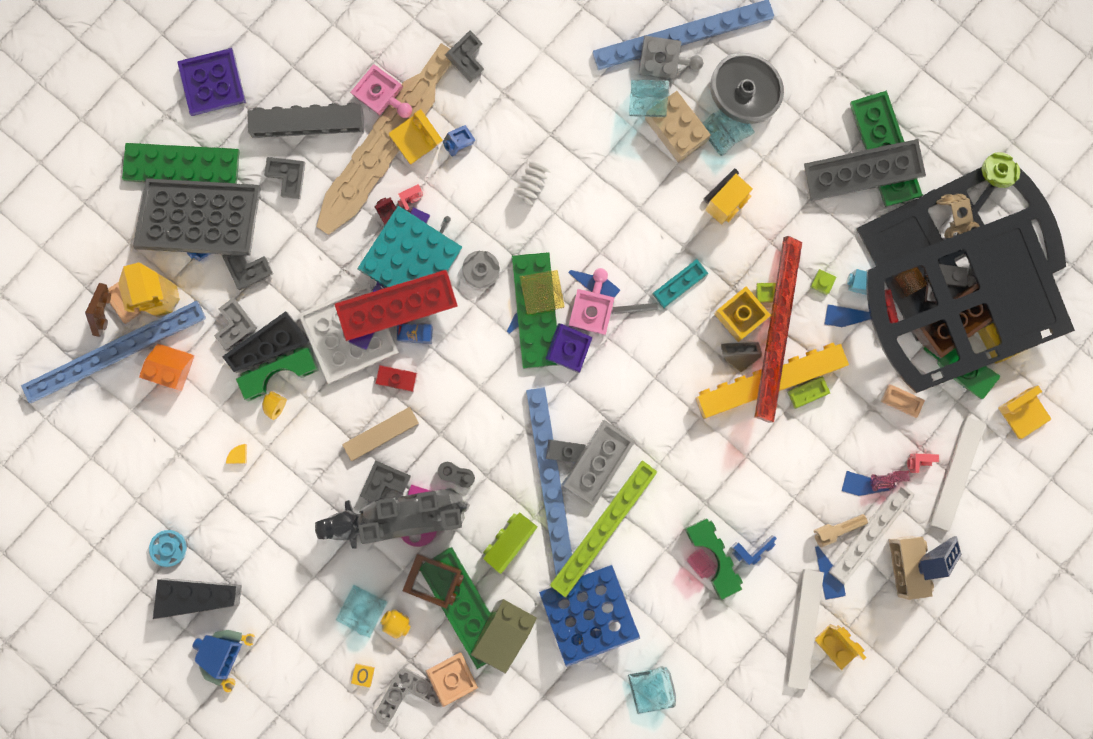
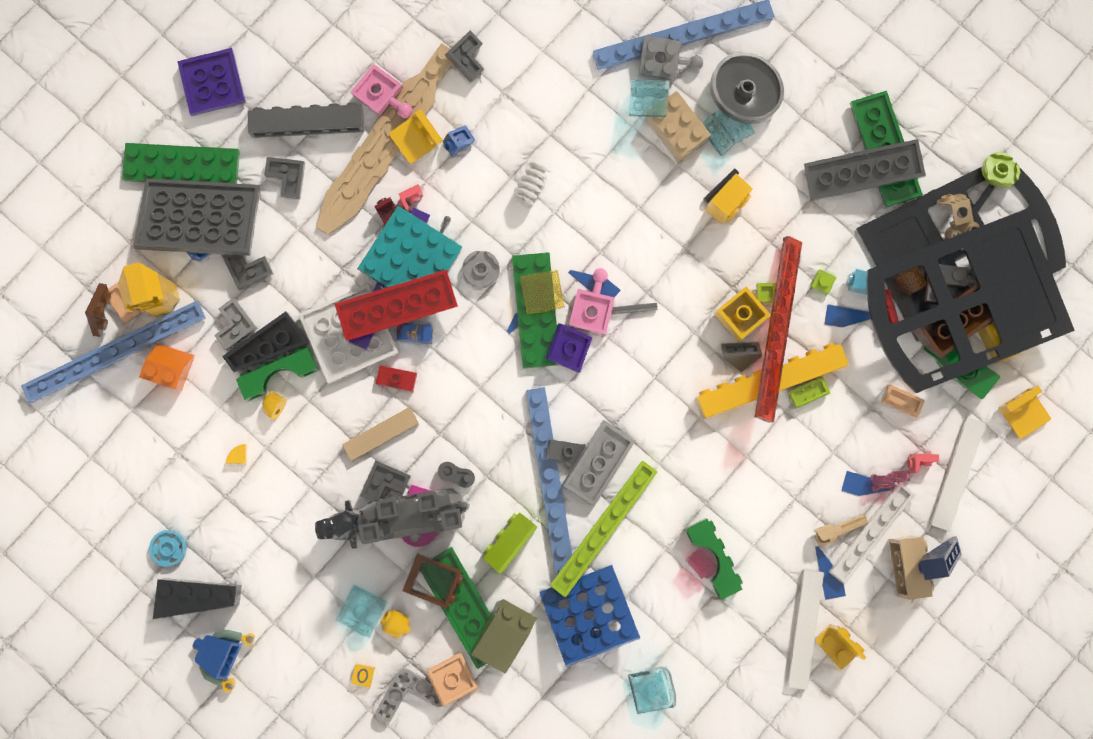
(680, 283): teal tile -> none
(741, 554): blue bracket -> none

